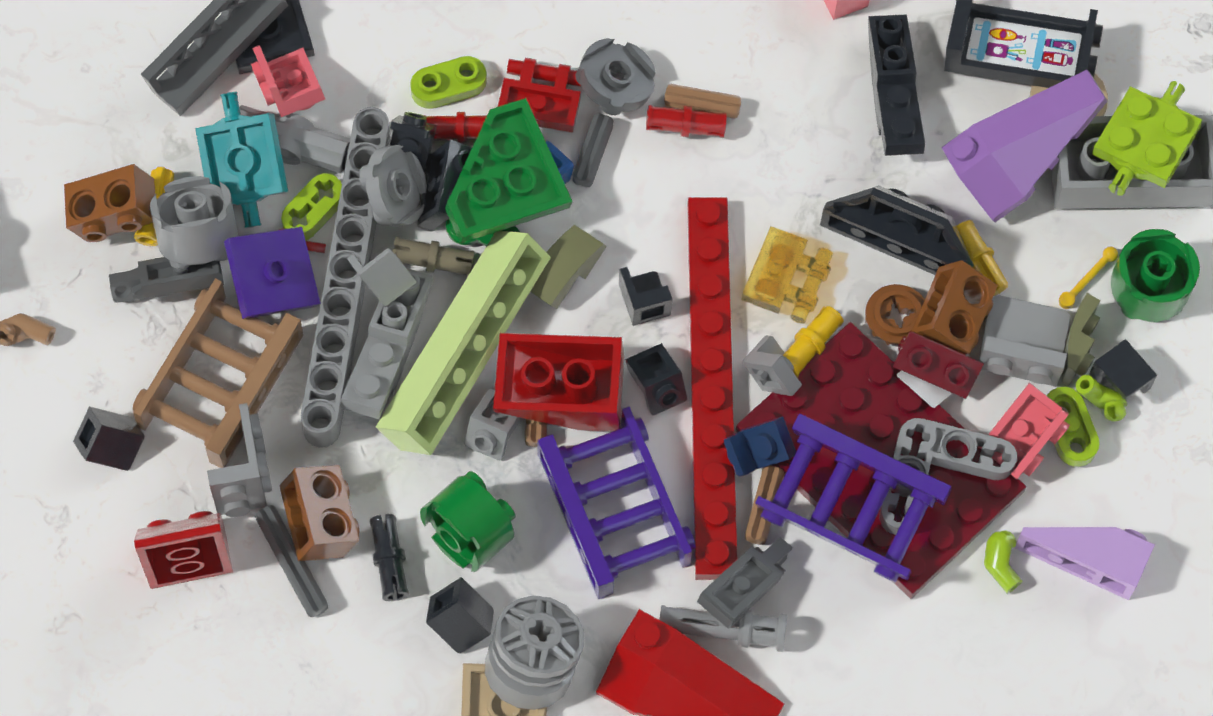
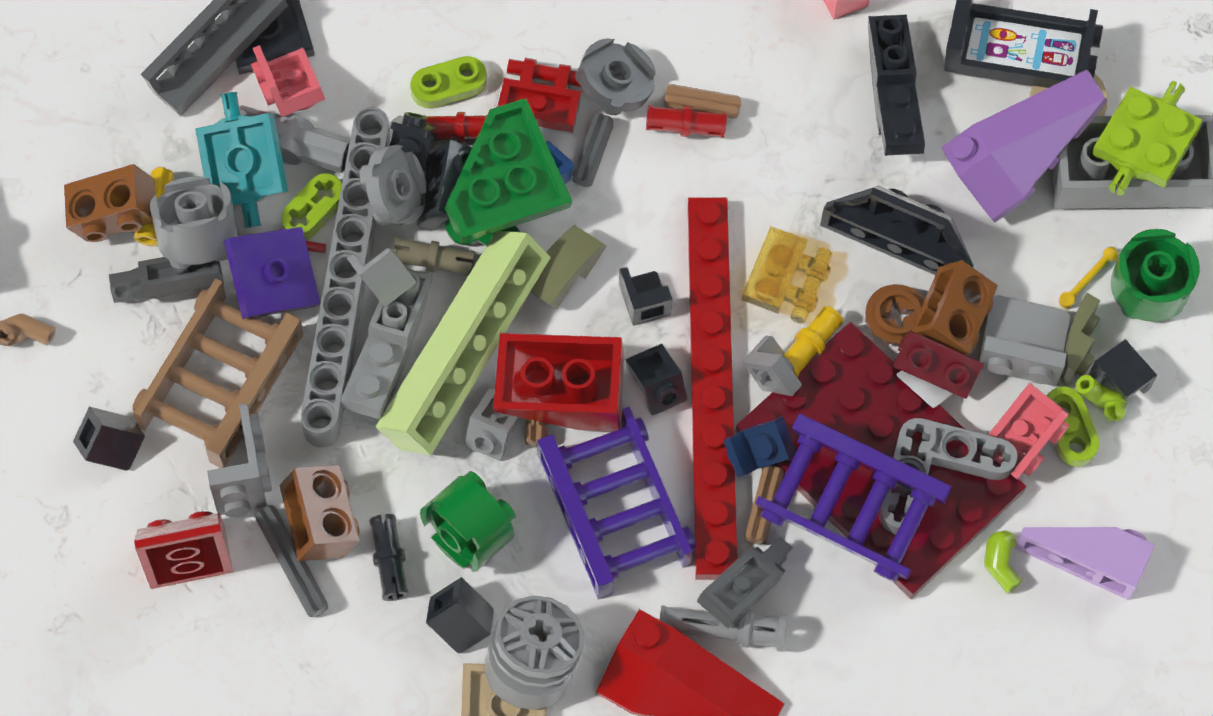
(981, 255): yellow axle -> none

